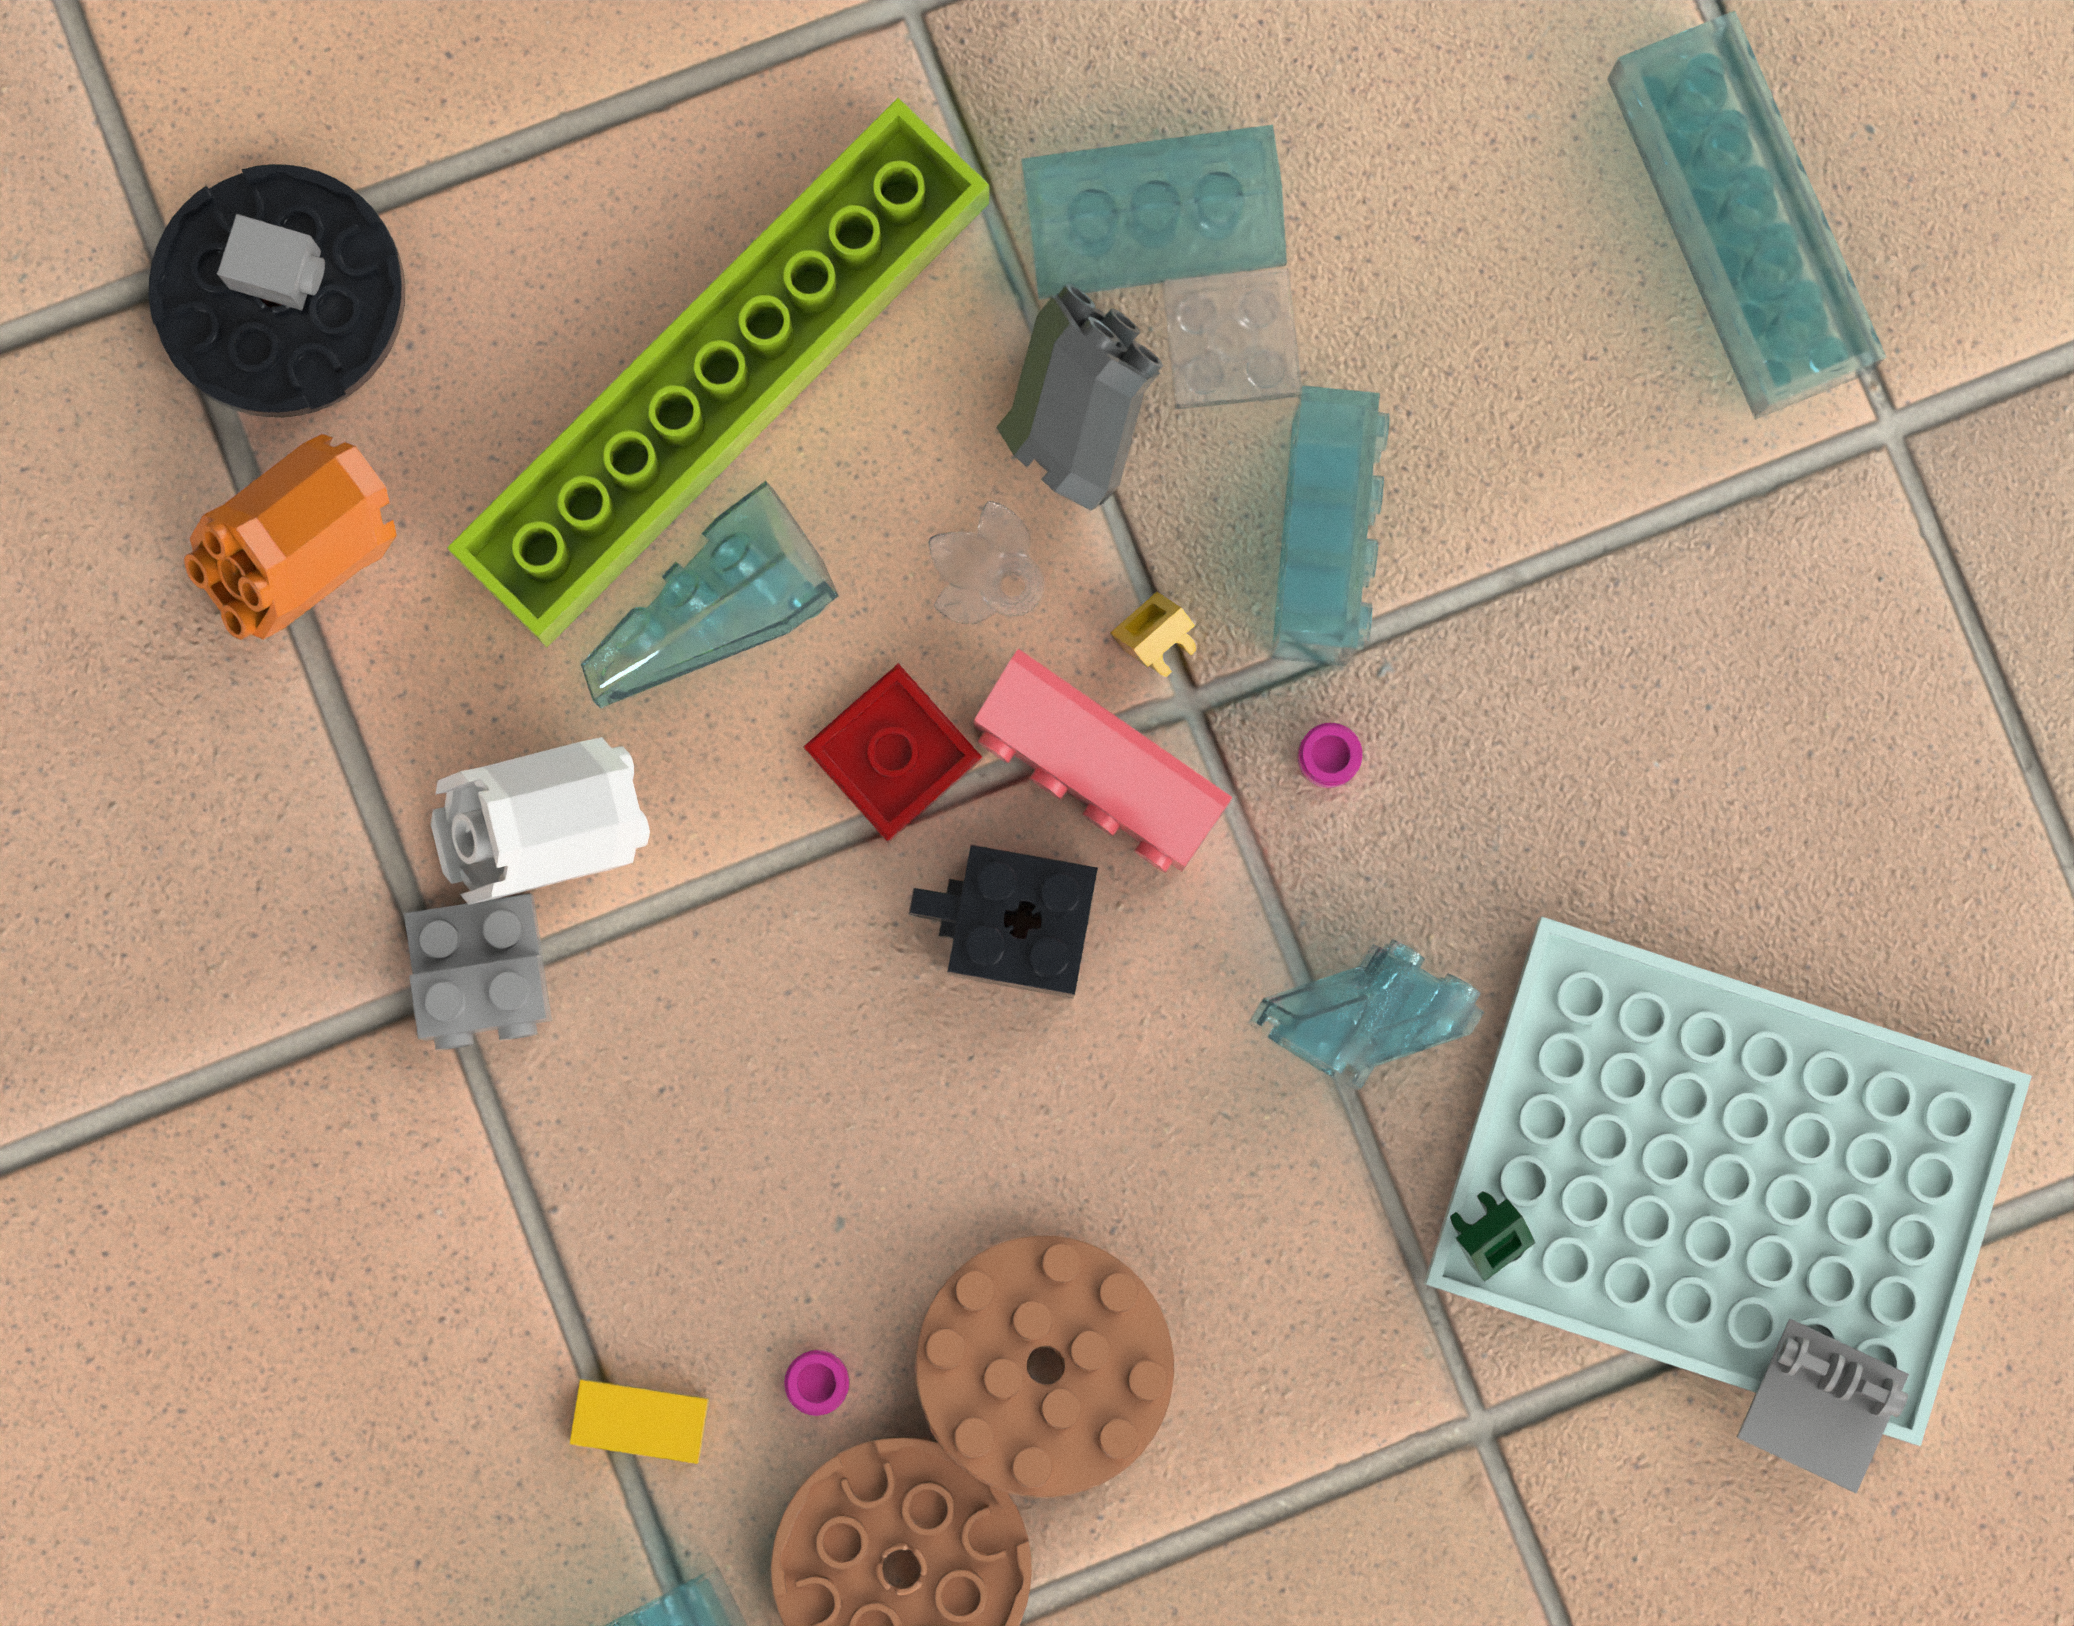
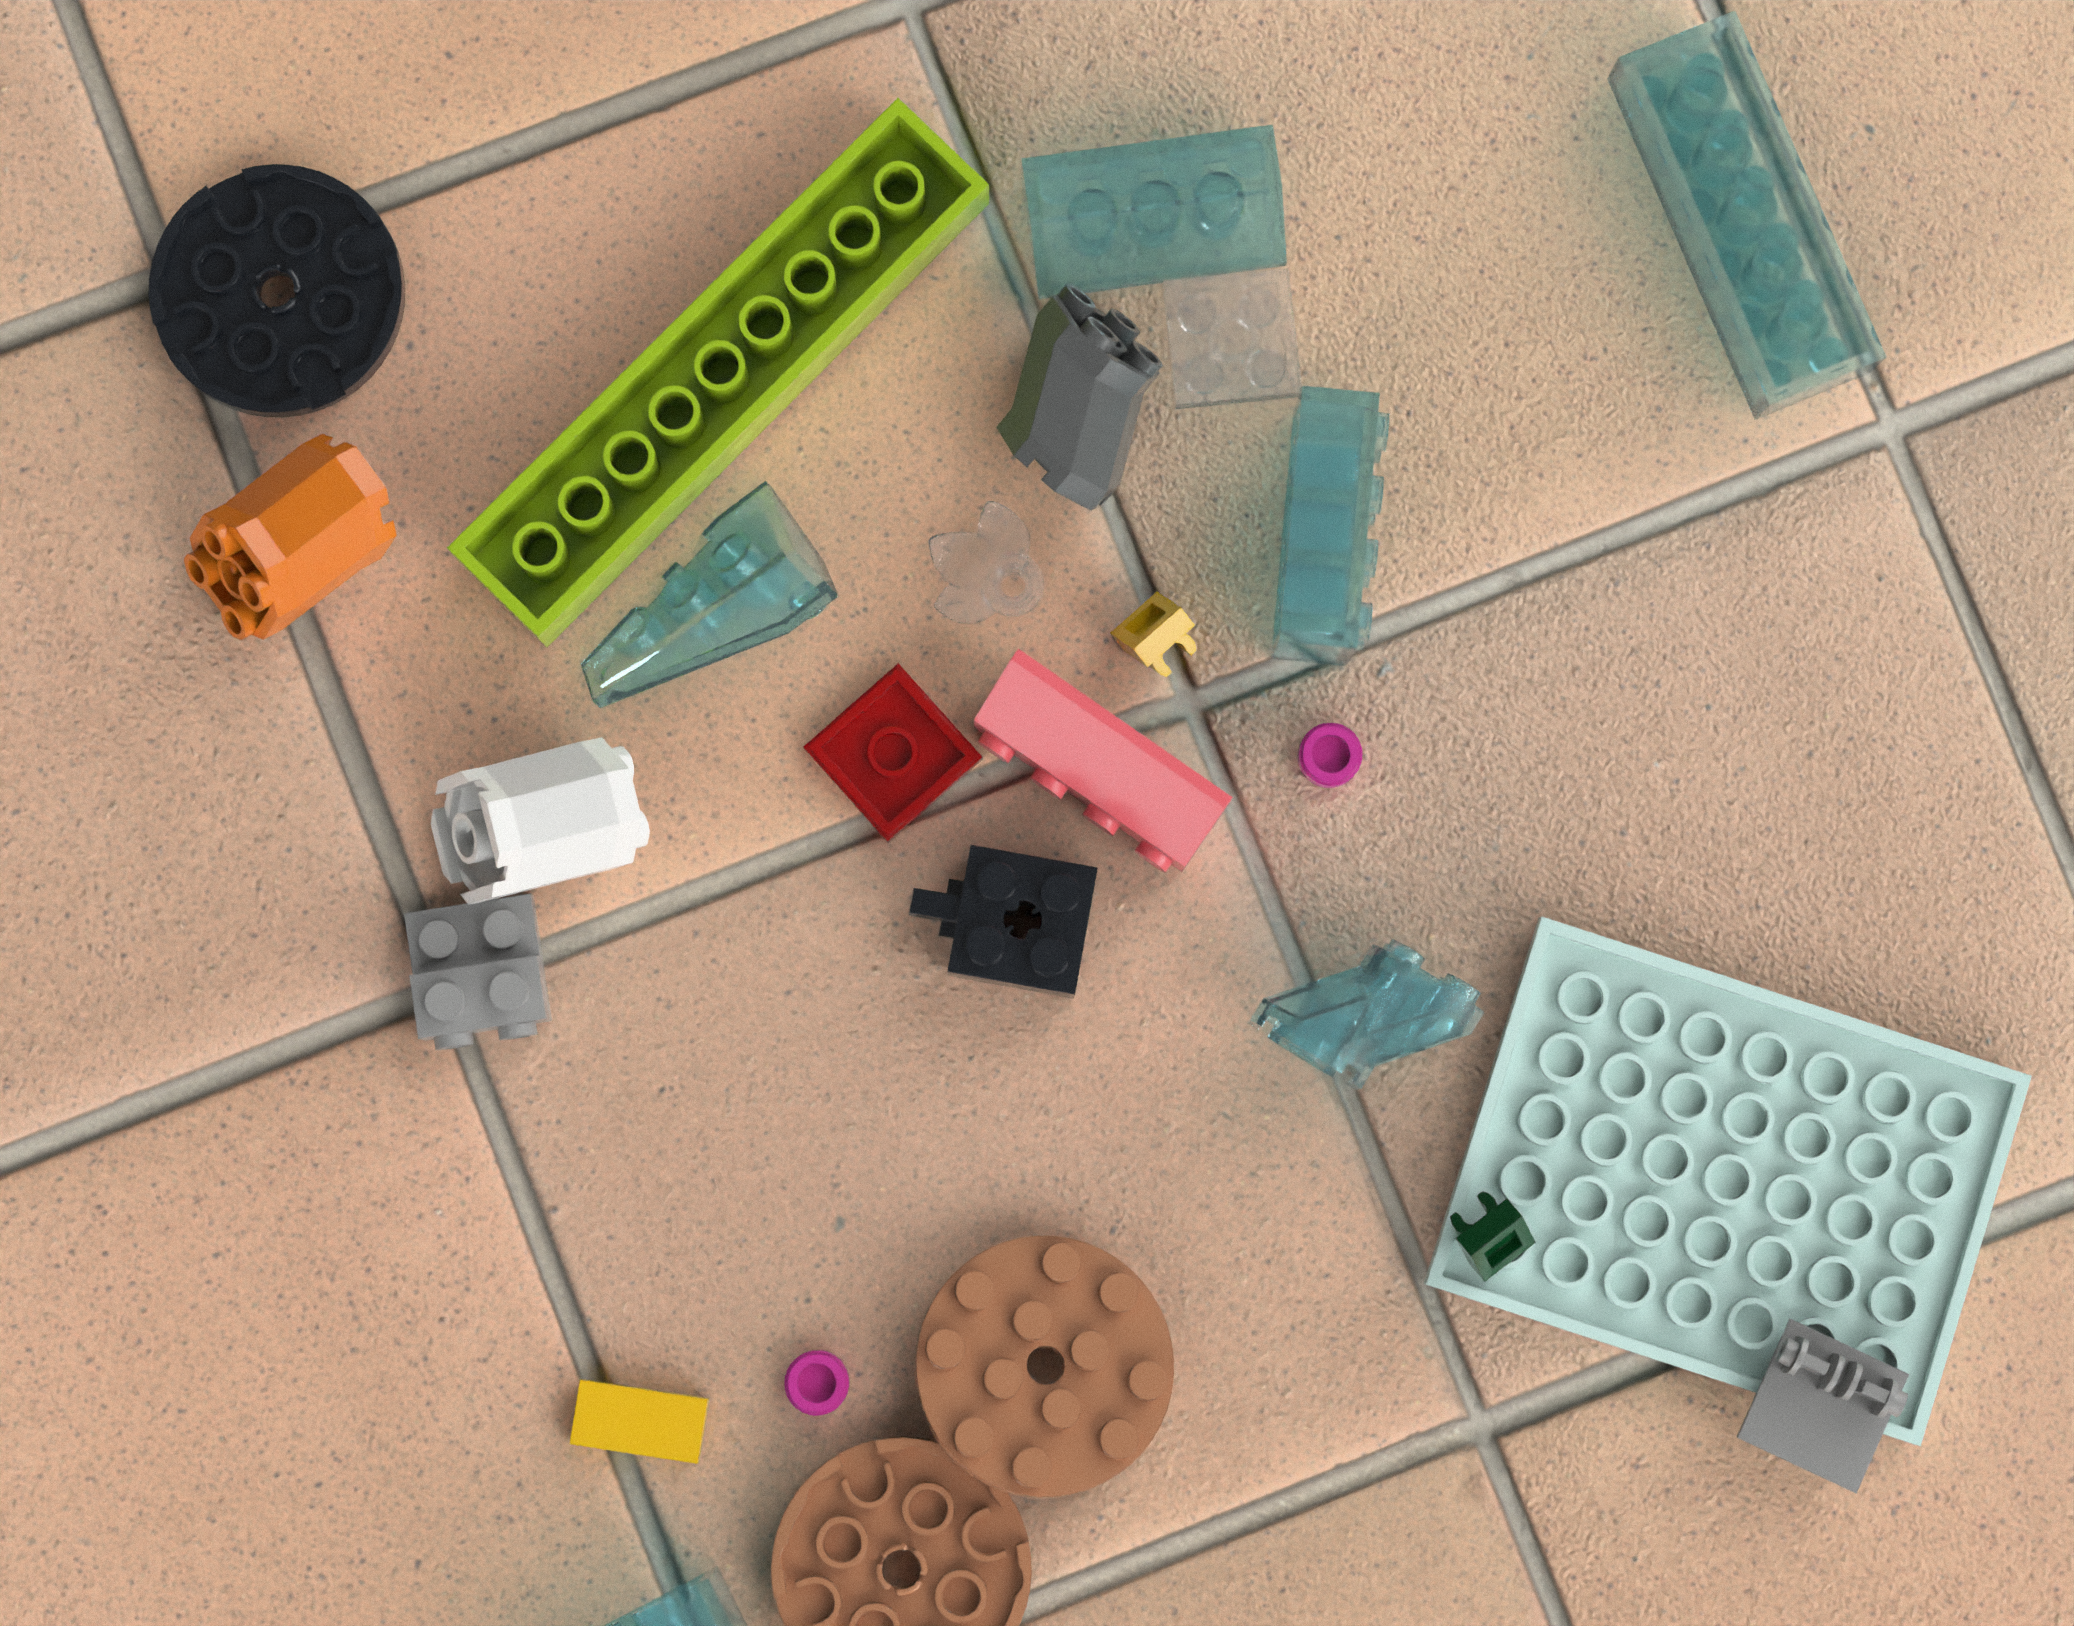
(271, 262): light grey brick -> none

